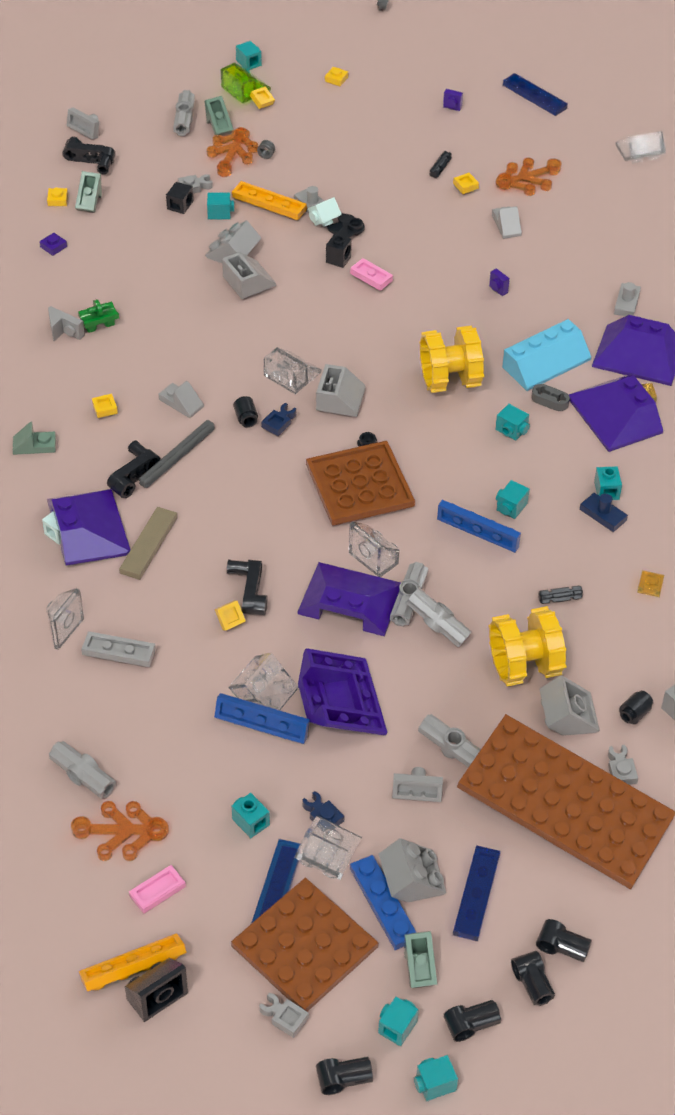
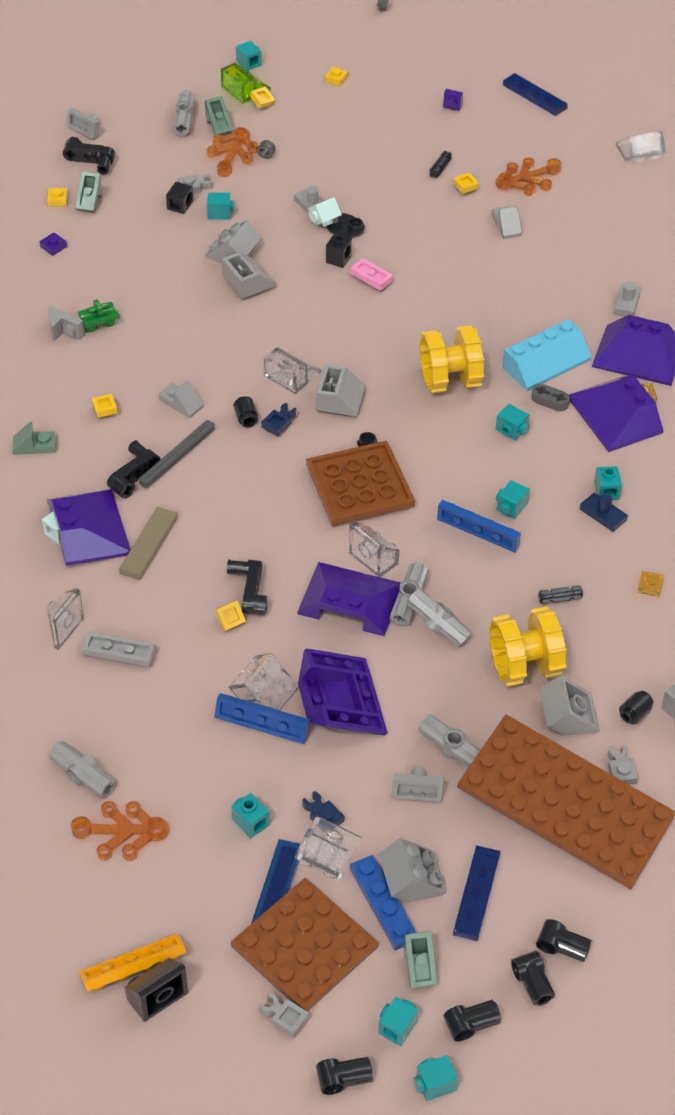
(157, 889): bright pink tile -> none
(269, 200): light orange plate -> none
(499, 282): dark purple plate -> none

